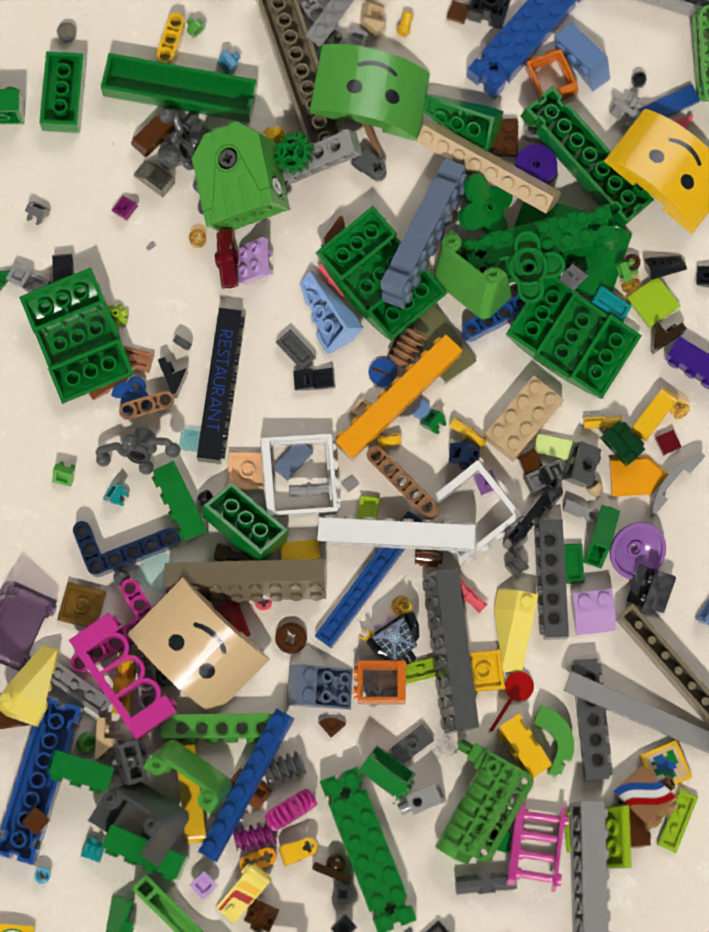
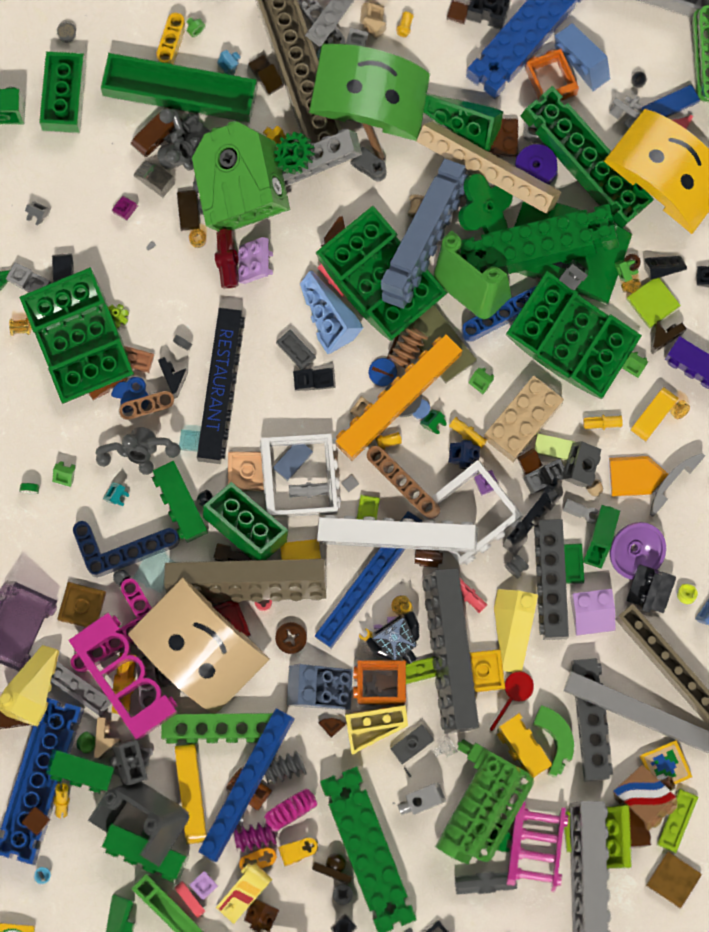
(19, 326): none -> clear yellow bush
(29, 488): none -> green tile
(61, 800): none -> yellow pin
(93, 850): teal tile -> none
(188, 210): none -> dark brown slope
(190, 899): none -> coral beam
(213, 782): bright green windscreen -> none
(266, 74): none -> dark brown slope
(372, 725): none -> light yellow wedge
(388, 773): green window -> none
(416, 201): none -> tan bush
(481, 380): none -> bright green tile
(545, 266): green plant -> none
(610, 303): teal tile -> none
(623, 443): dark green brick -> none
(635, 364): none -> bright green tile
(668, 442): dark red tile -> none
(674, 880): none -> pearl gold tile
(687, 593): none -> neon yellow tile

